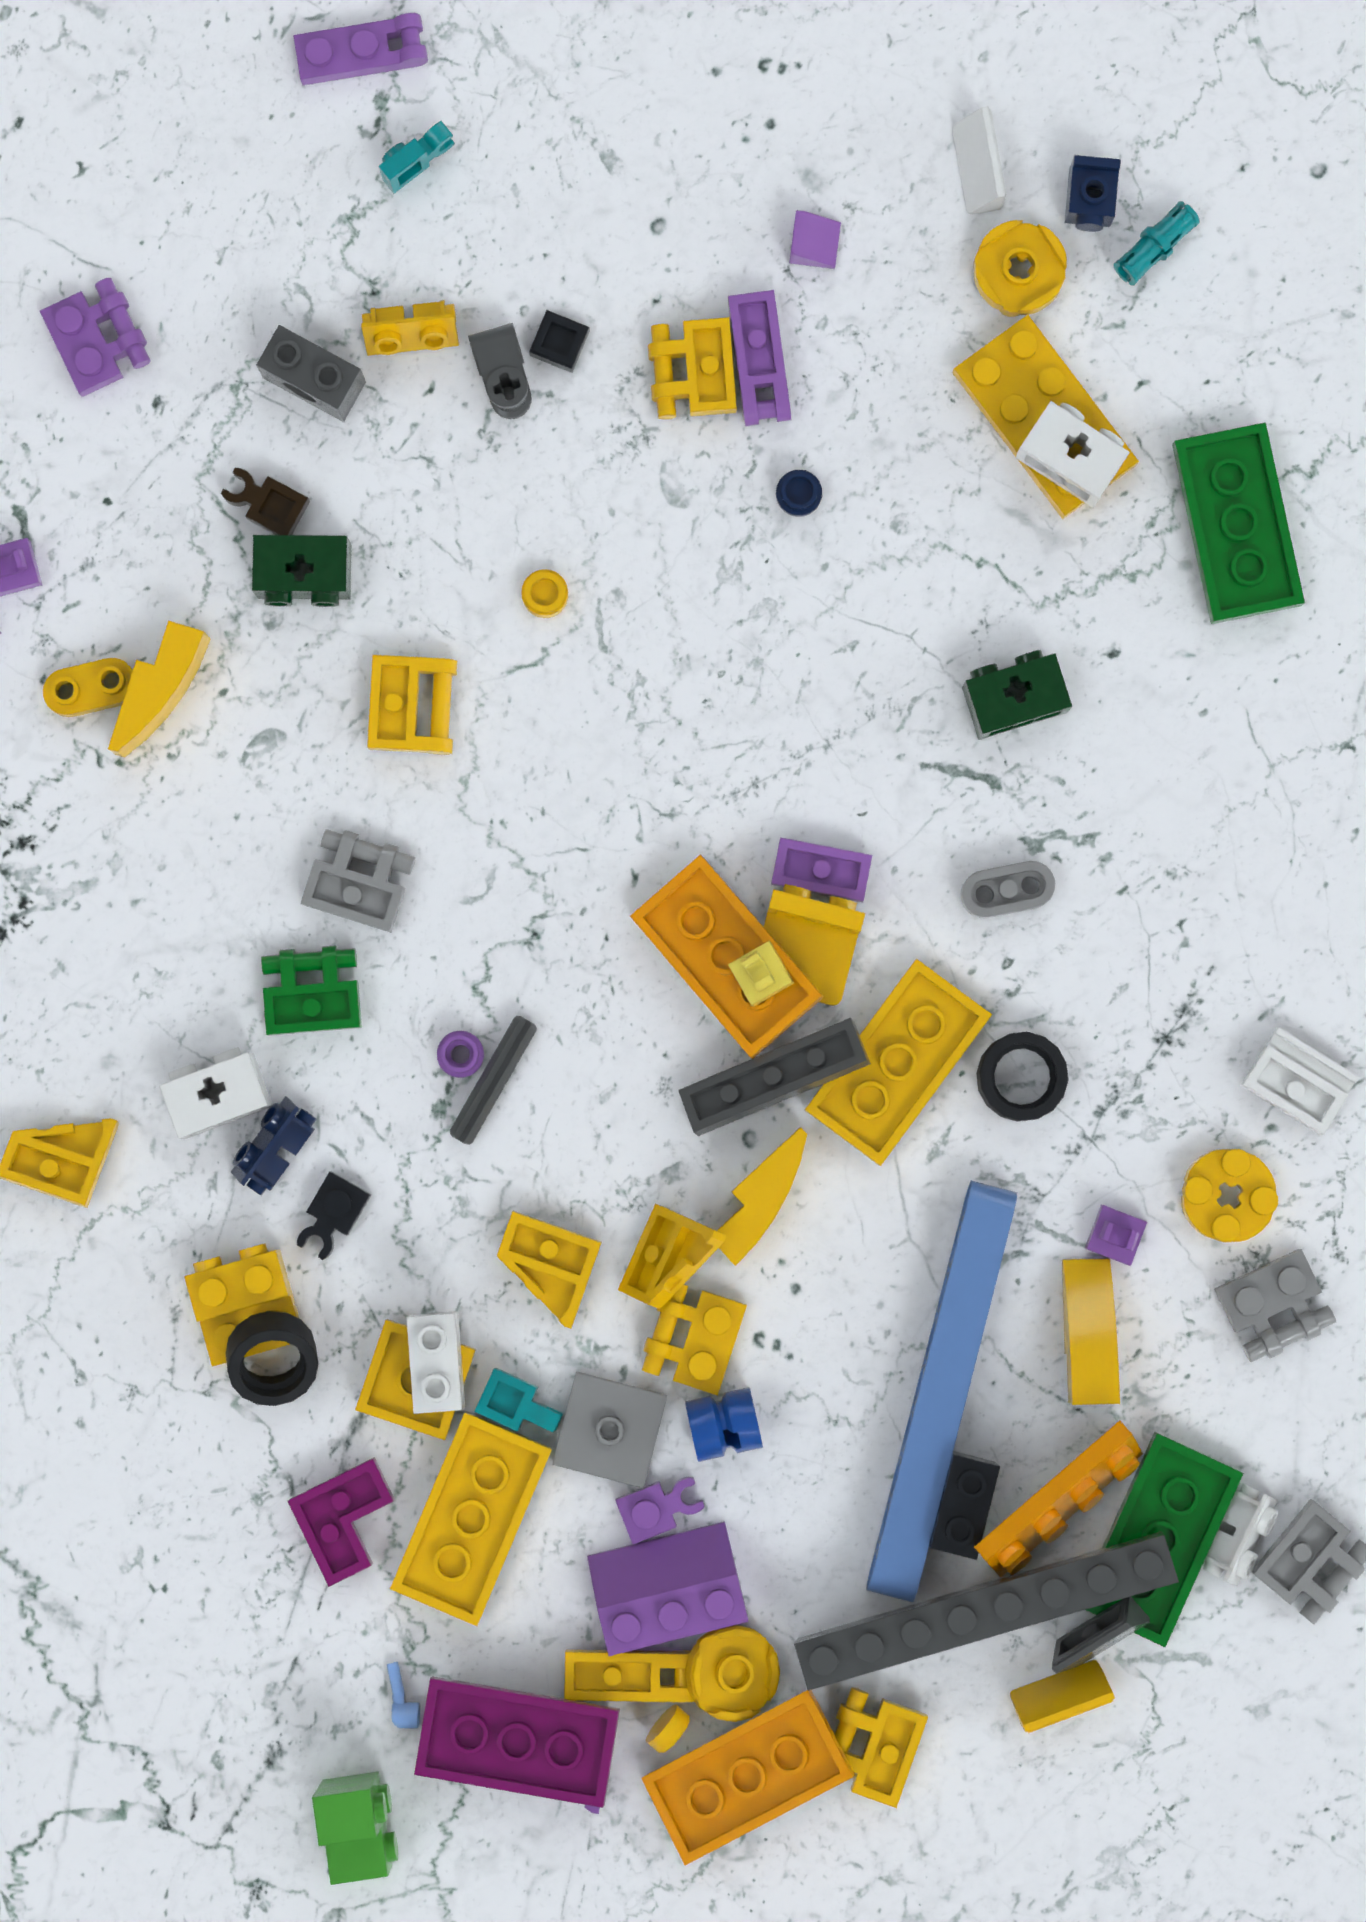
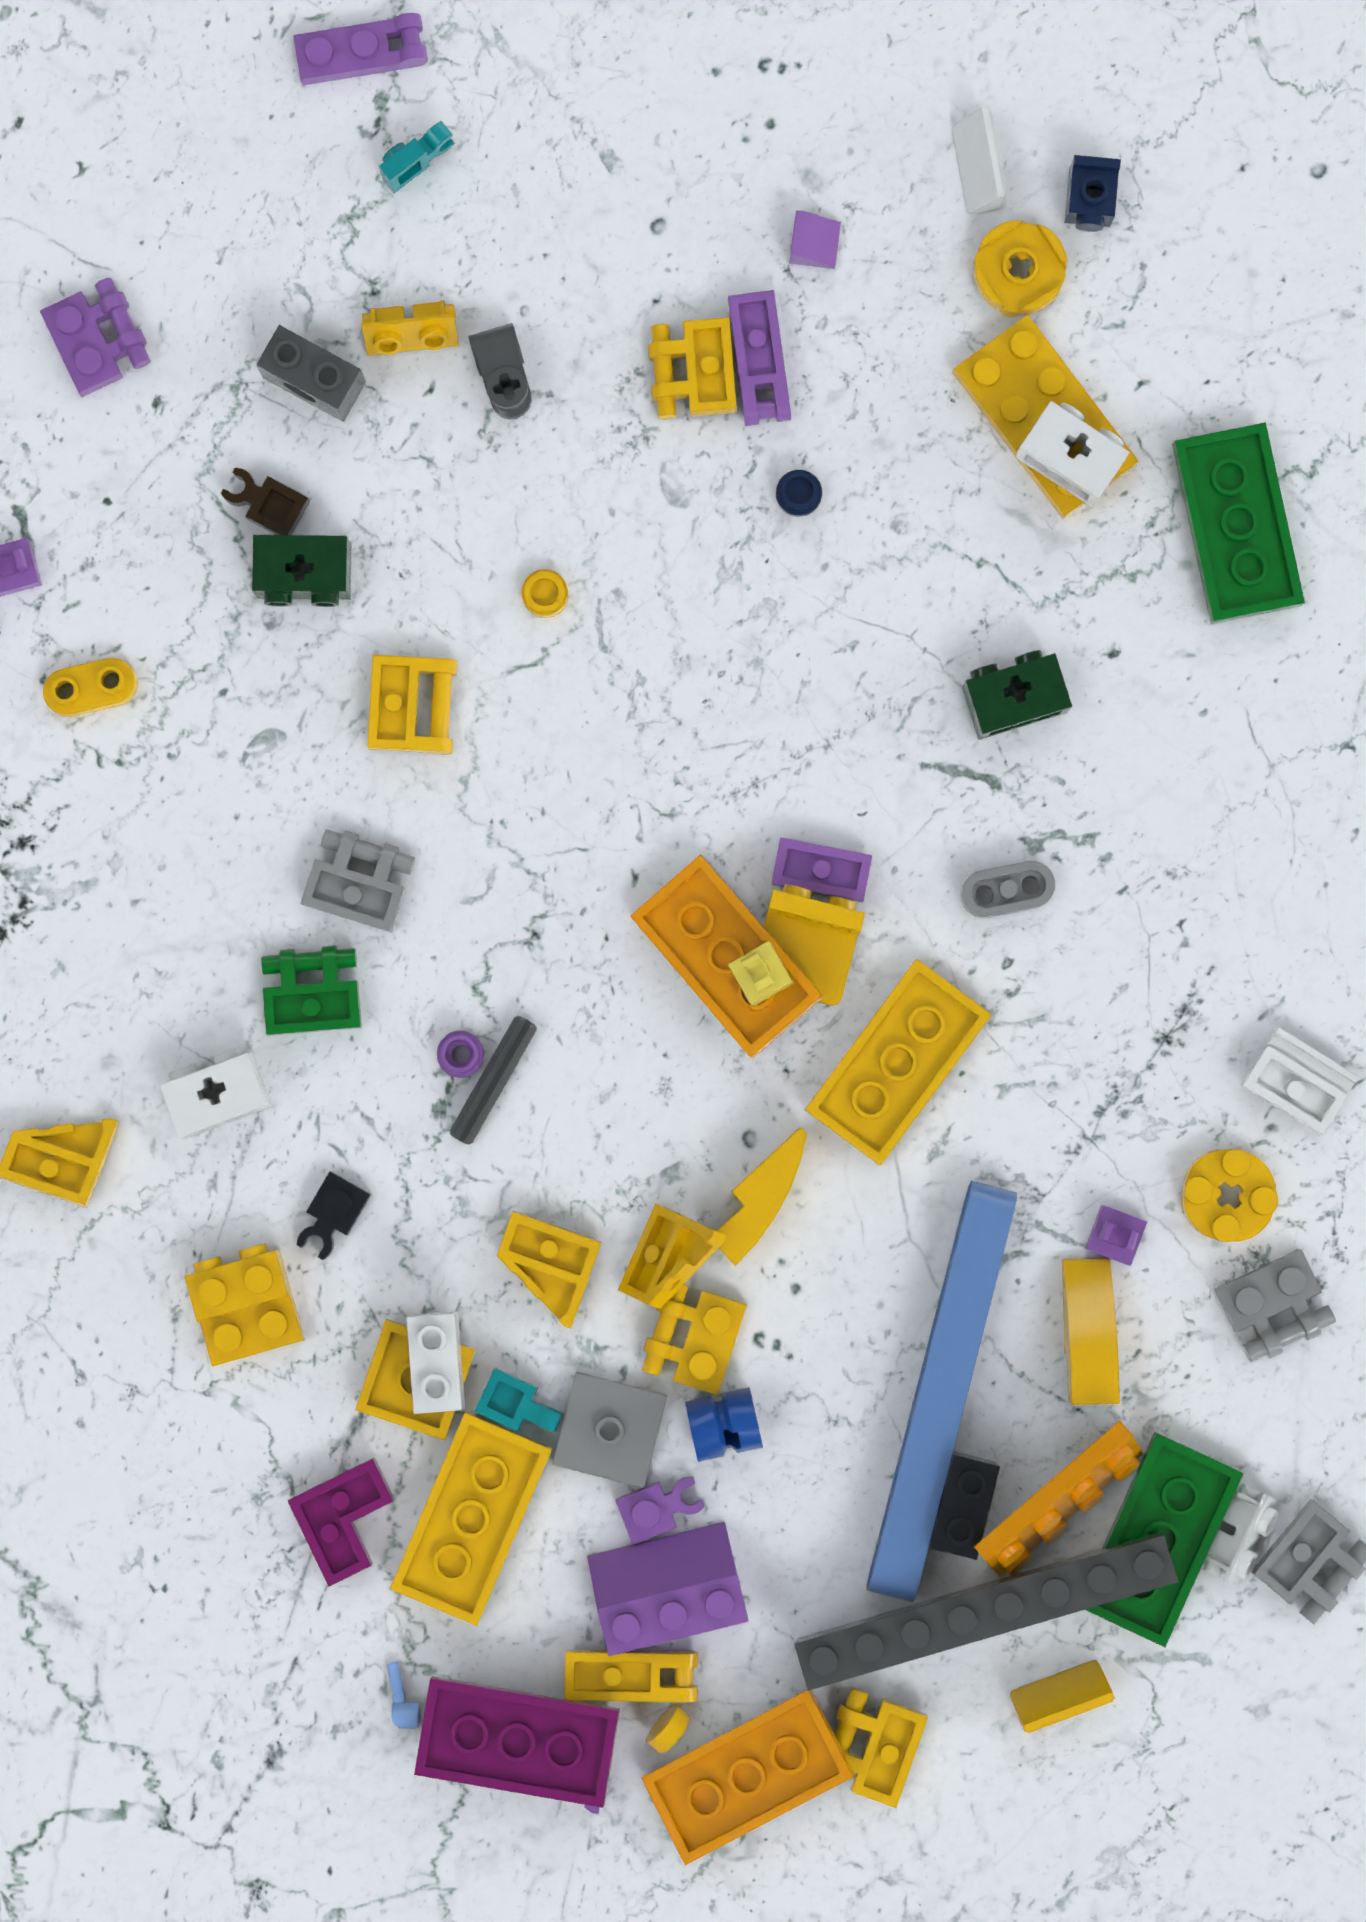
(158, 687): yellow slope -> none
(260, 1158): dark blue hinge -> none
(278, 1388): black tyre -> none
(353, 1827): bright green brick -> none
(559, 341): black tile -> none
(732, 1673): yellow tile -> none
(774, 1077): dark grey plate -> none
(1057, 1071): black tyre -> none
(1098, 1634): dark grey slope -> none
(1156, 243): teal pin -> none

